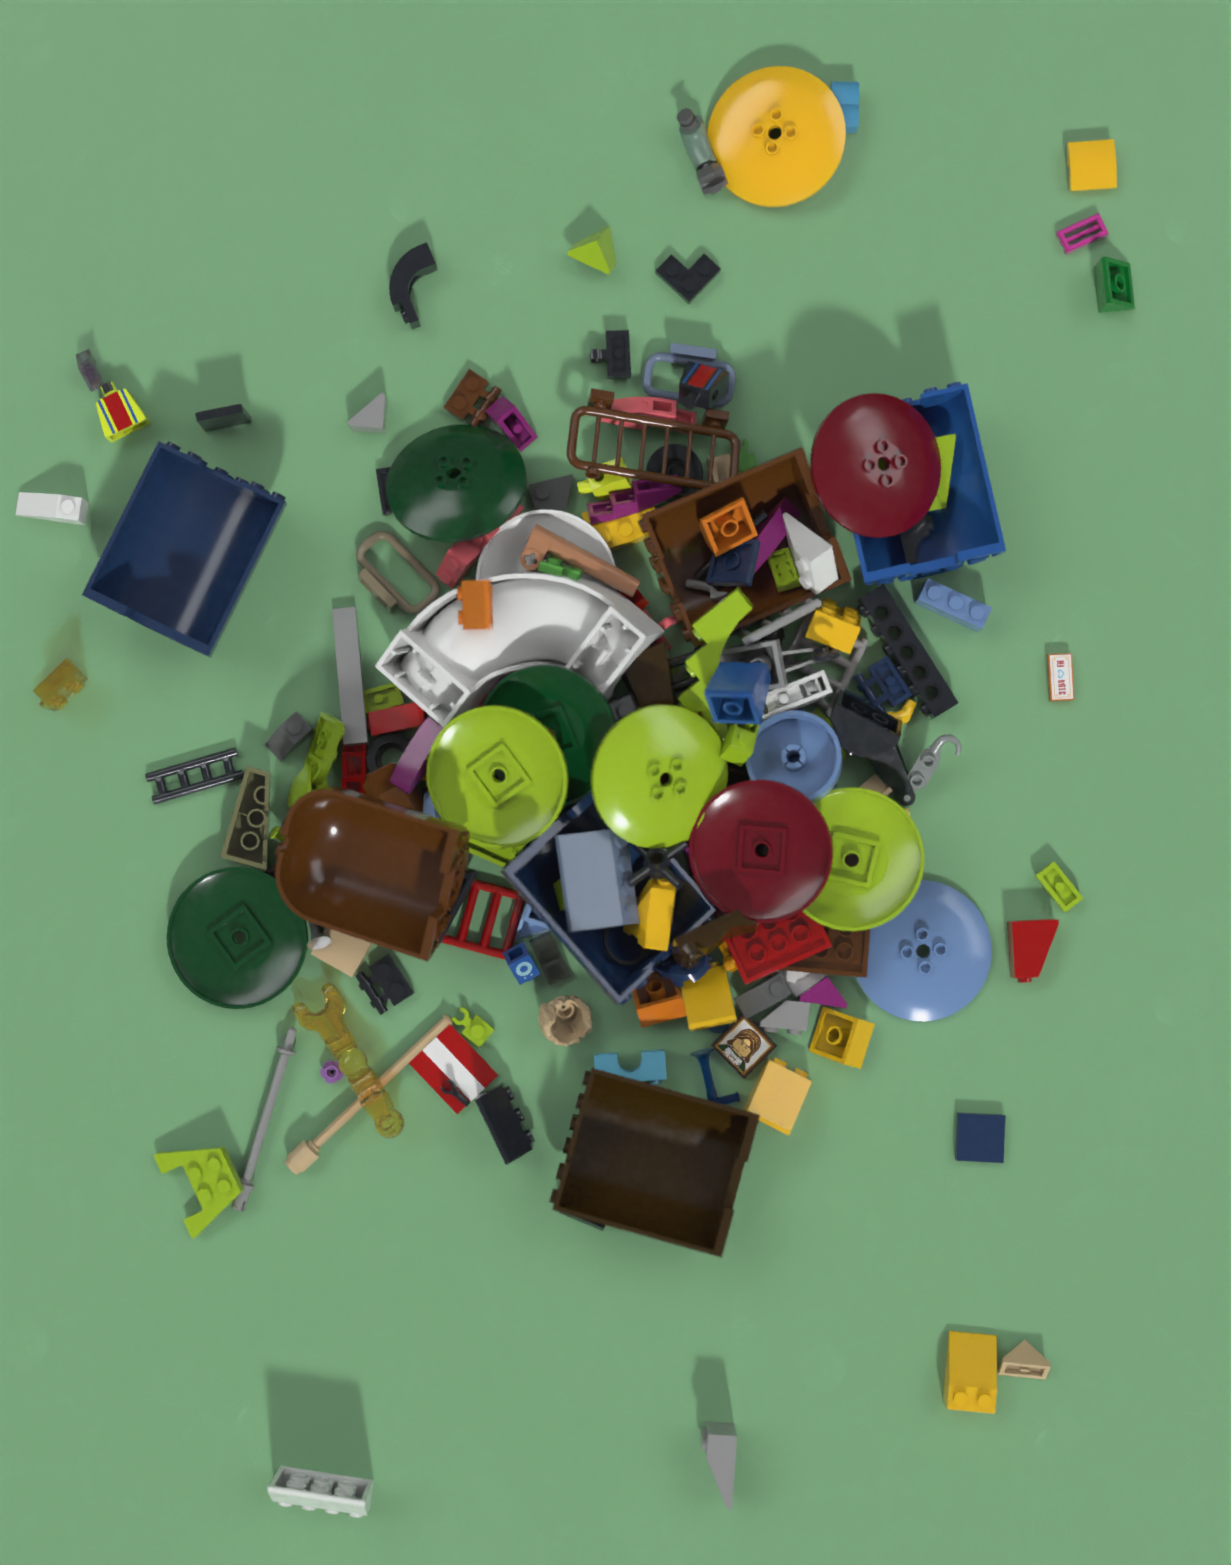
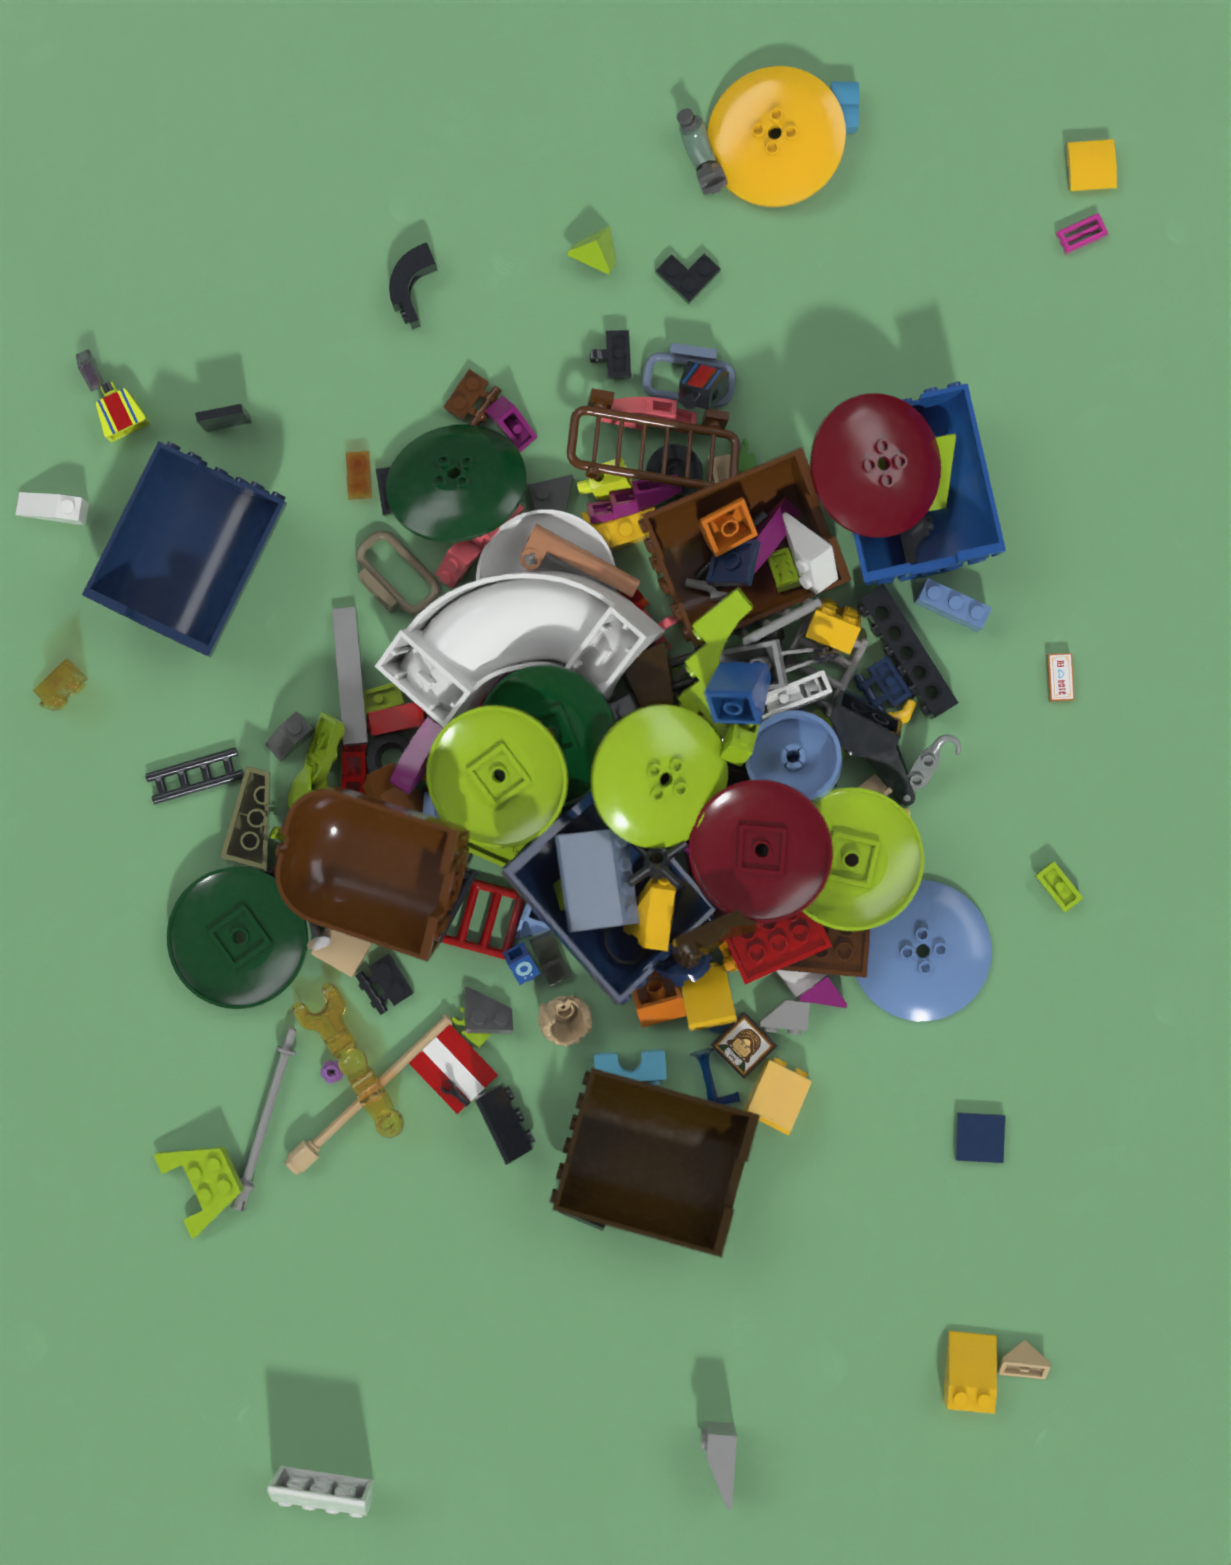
(359, 475): none -> clear orange slope
(371, 417): light grey slope -> none
(476, 604): orange slope -> none
(485, 1014): none -> dark grey wing
(555, 567): bright green plate -> none
(762, 995): dark grey slope -> none
(841, 1037): yellow slope -> none
(1029, 946): red slope -> none
(1113, 285): green slope -> none

